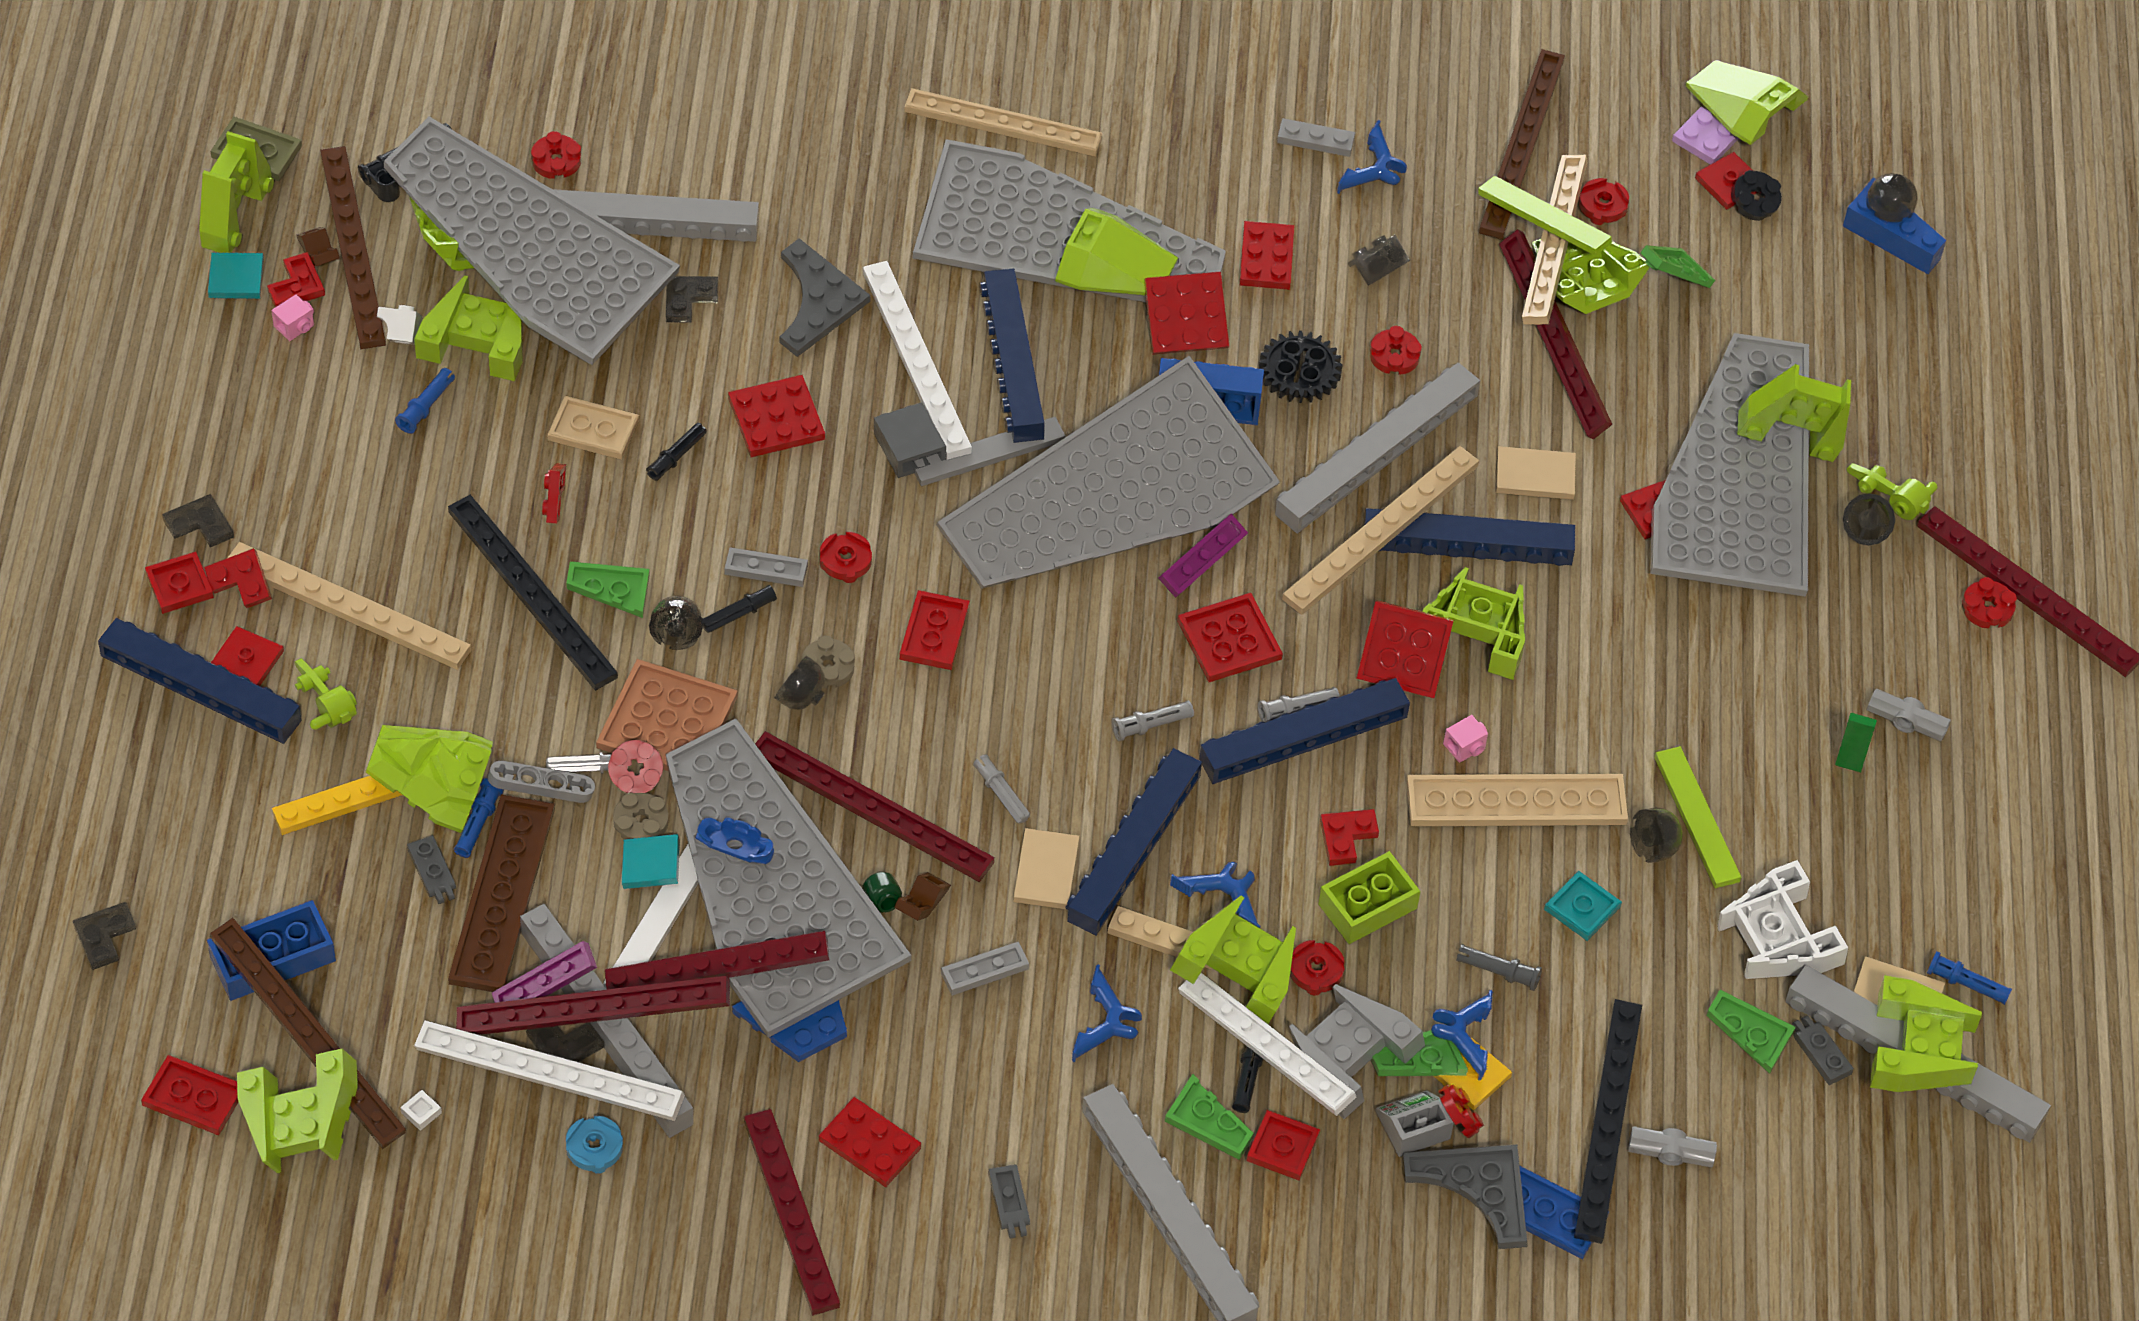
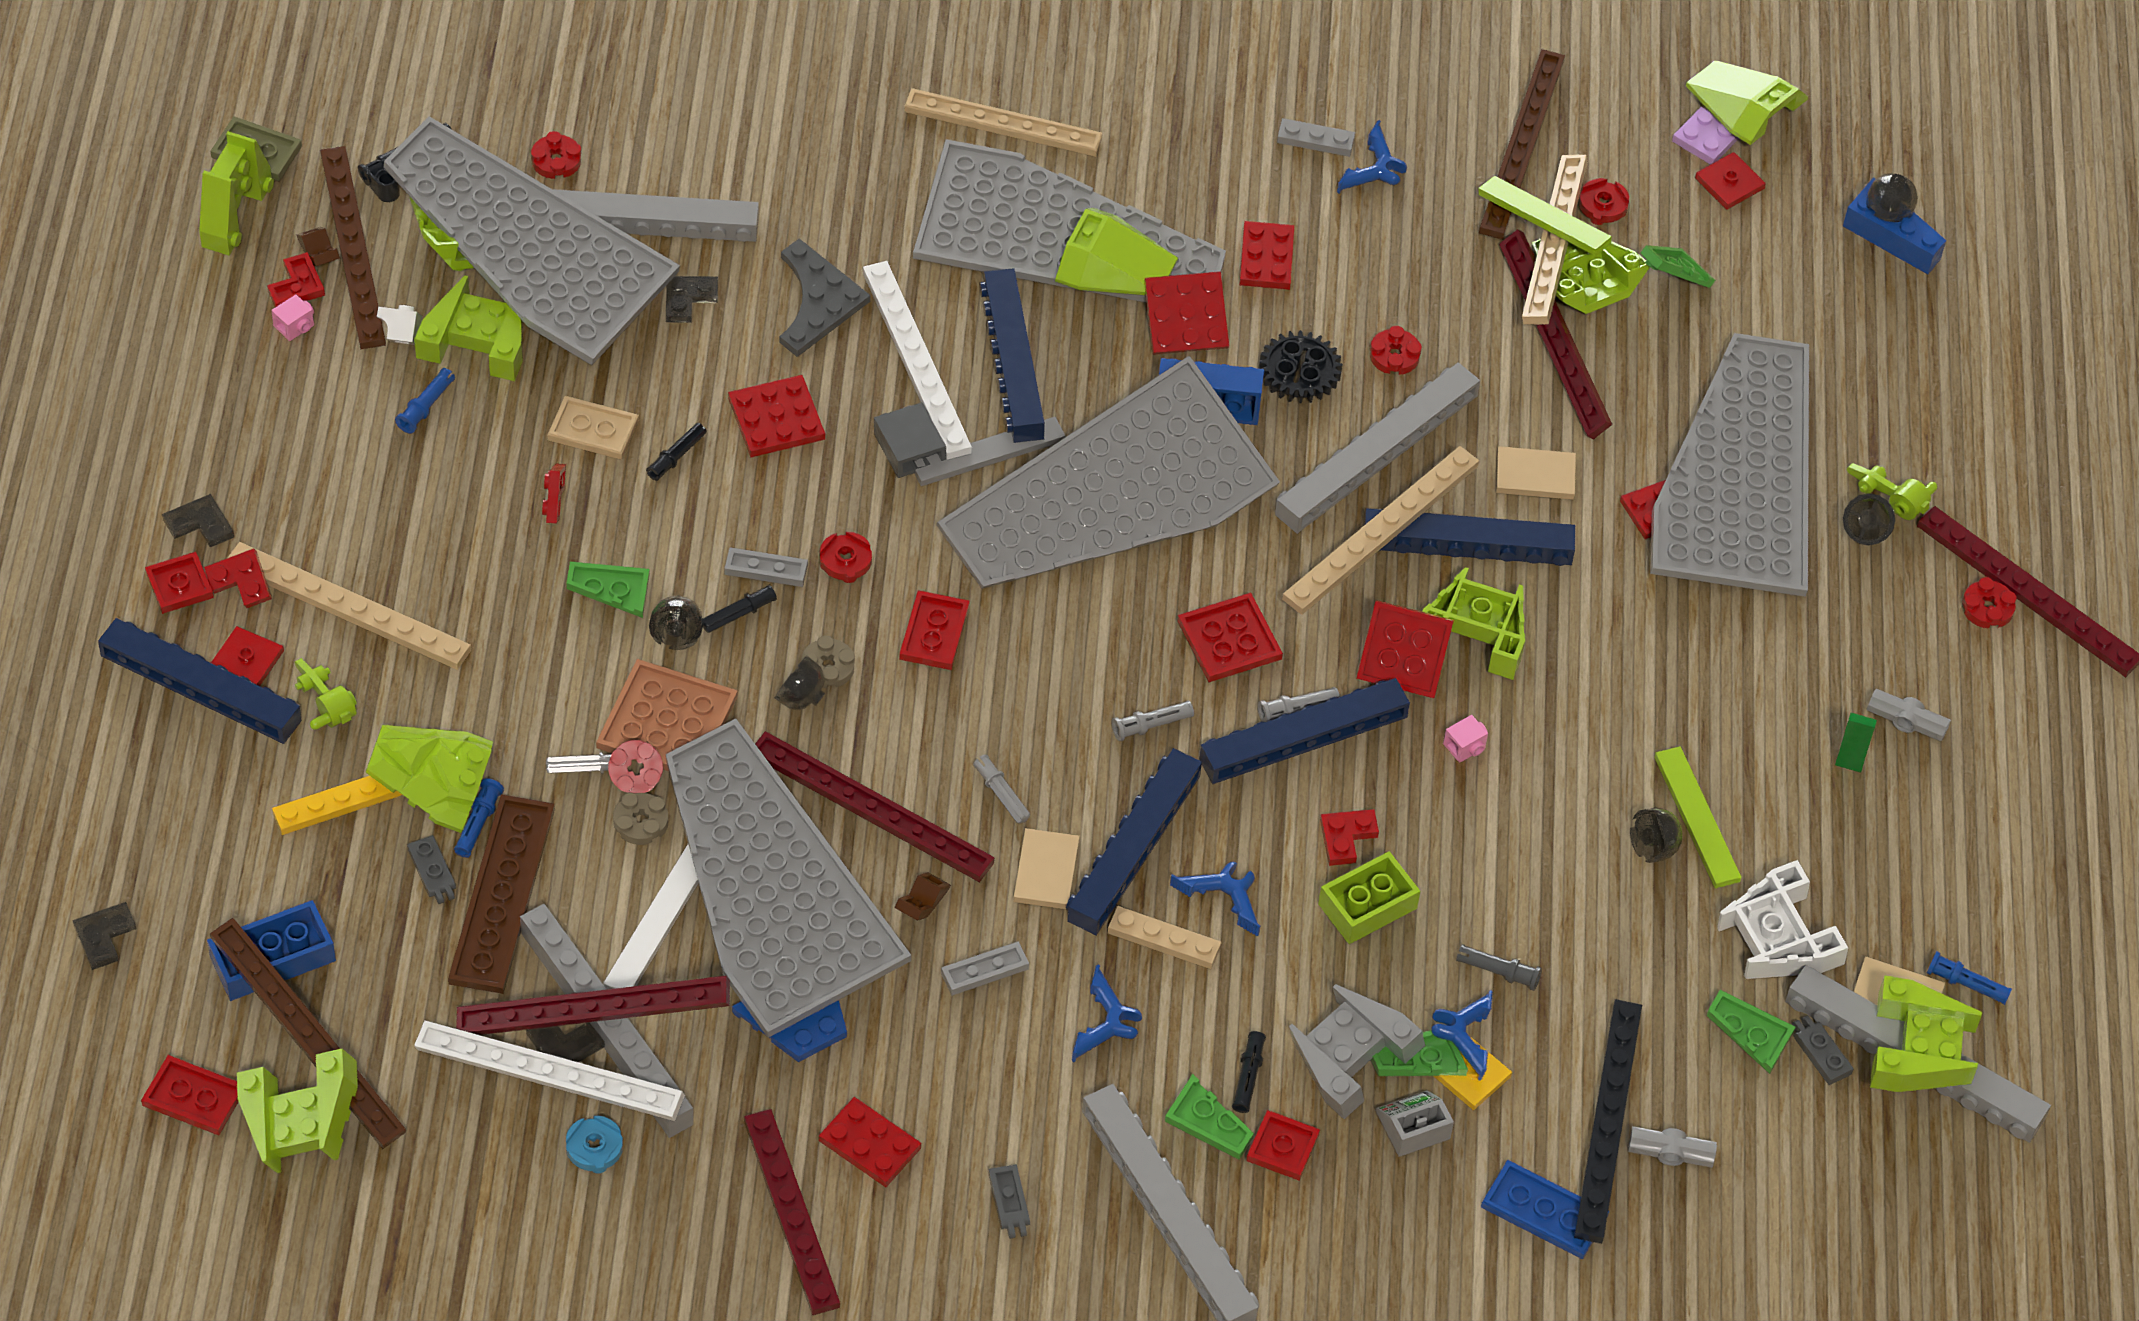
(235, 275): teal tile -> none
(421, 1110): white plate -> none
(533, 592): black plate -> none
(541, 777): light grey beam -> none
(549, 975): magenta plate -> none
(650, 861): teal tile -> none
(717, 834): blue piece -> none
(724, 962): dark red plate -> none
(882, 891): dark green head -> none
(1203, 555): magenta plate -> none
(1242, 955): lime wedge -> none
(1268, 1044): white tile -> none
(1317, 980): red plate -> none
(1379, 260): clear smoke bracket -> none
(1456, 1105): red plate -> none
(1484, 1177): dark grey plate -> none
(1517, 800): tan plate -> none
(1583, 905): teal tile -> none
(1765, 186): black plate -> none
(1801, 403): lime wedge -> none

